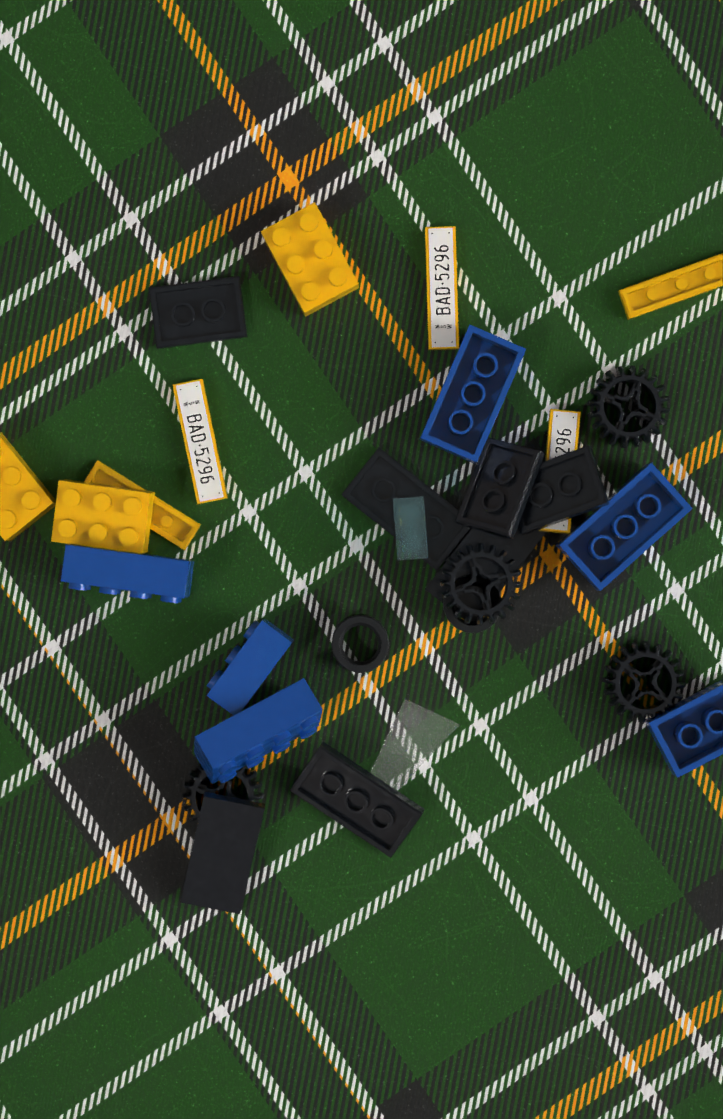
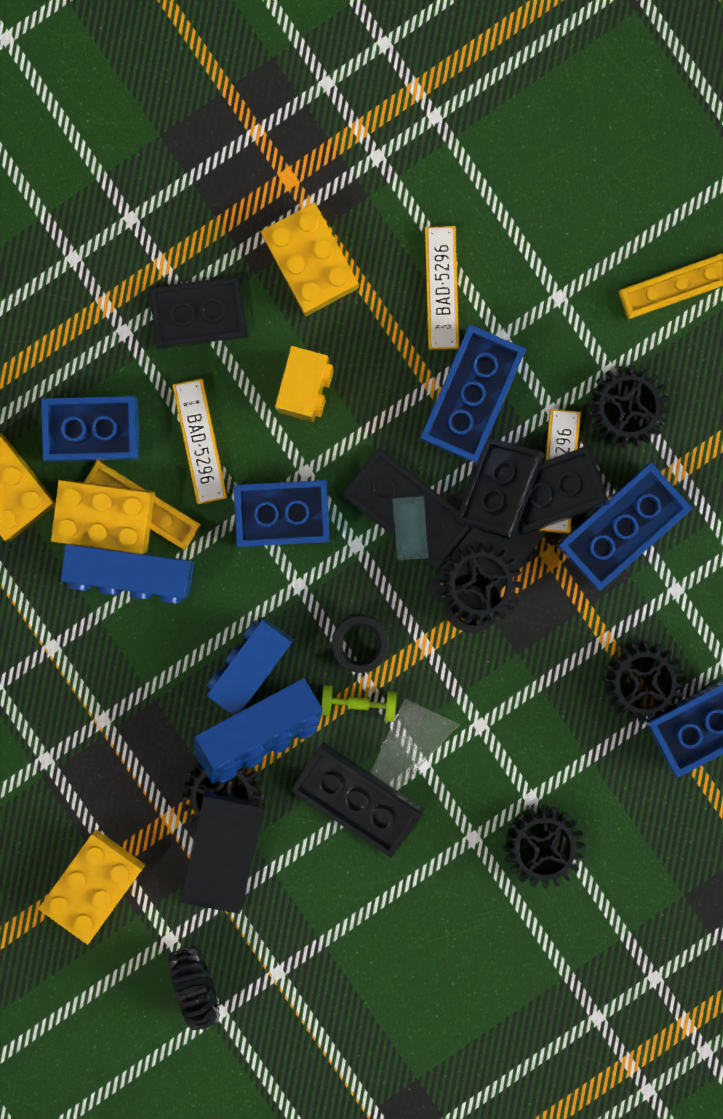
(90, 429): none -> blue brick
(91, 886): none -> yellow brick
(194, 988): none -> black gear
(281, 513): none -> blue brick
(303, 384): none -> yellow brick
(359, 703): none -> lime wheel
(537, 858): none -> black gear

